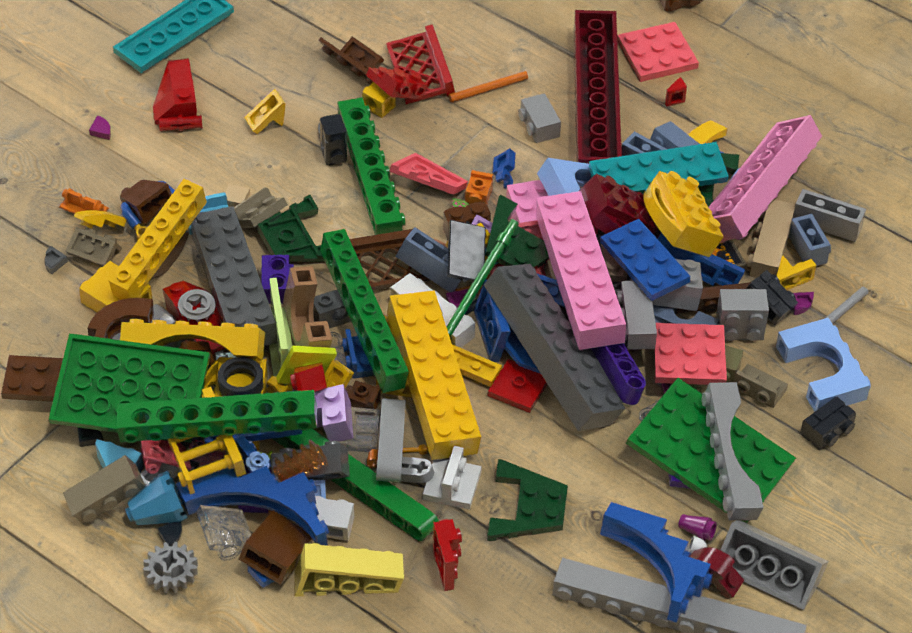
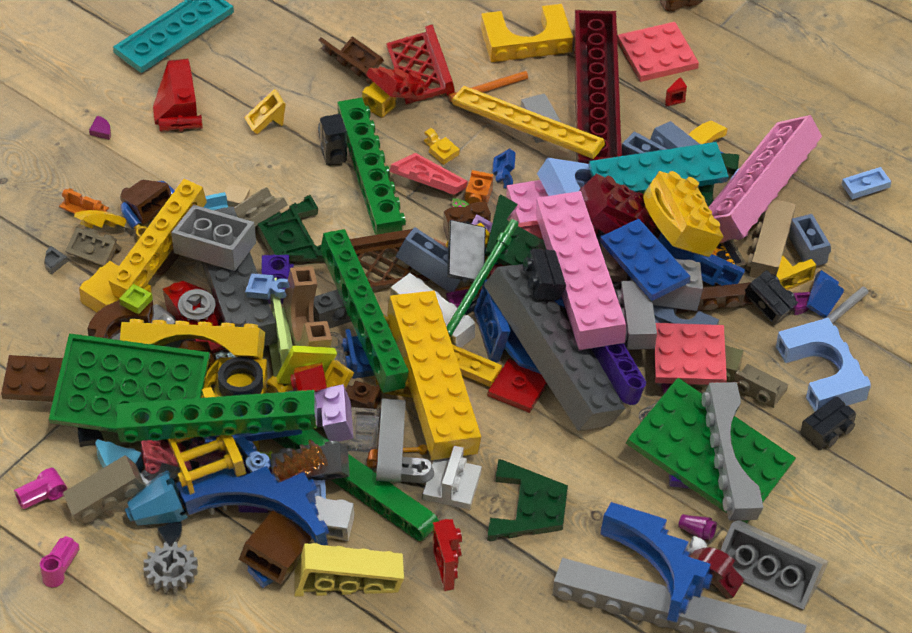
(47, 485): none -> dark pink piece
(56, 563): none -> dark pink piece
(136, 299): none -> lime plate
(214, 237): none -> light grey brick
(224, 530): clear plate -> none
(262, 286): none -> medium blue plate
(441, 149): none -> yellow plate
(505, 45): none -> yellow arch
(528, 122): none -> yellow tile
(544, 274): none -> black brick
(743, 313): light grey brick -> none
(824, 294): none -> blue slope
(831, 214): light grey brick -> none
(866, 183): none -> light blue plate

